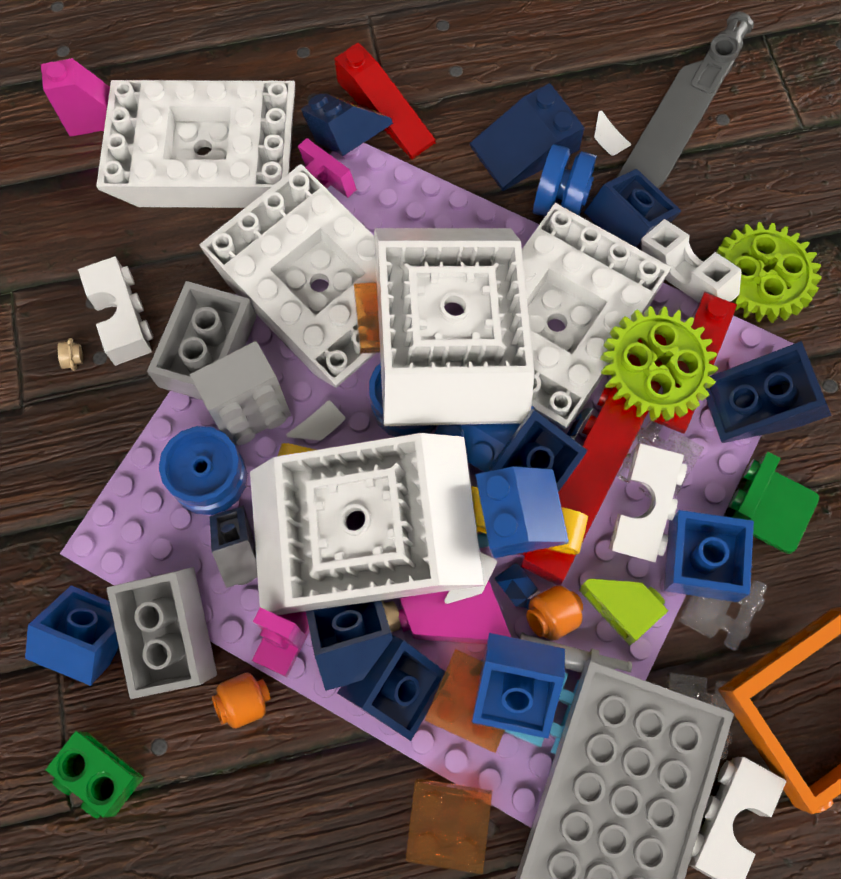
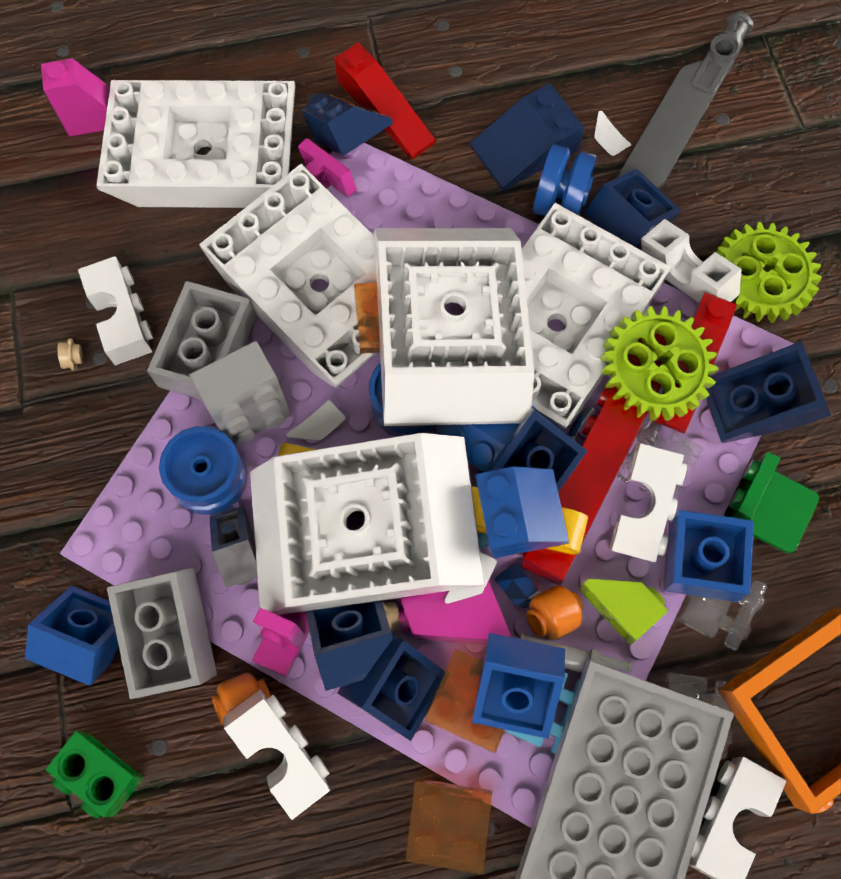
(260, 725): none -> white arch

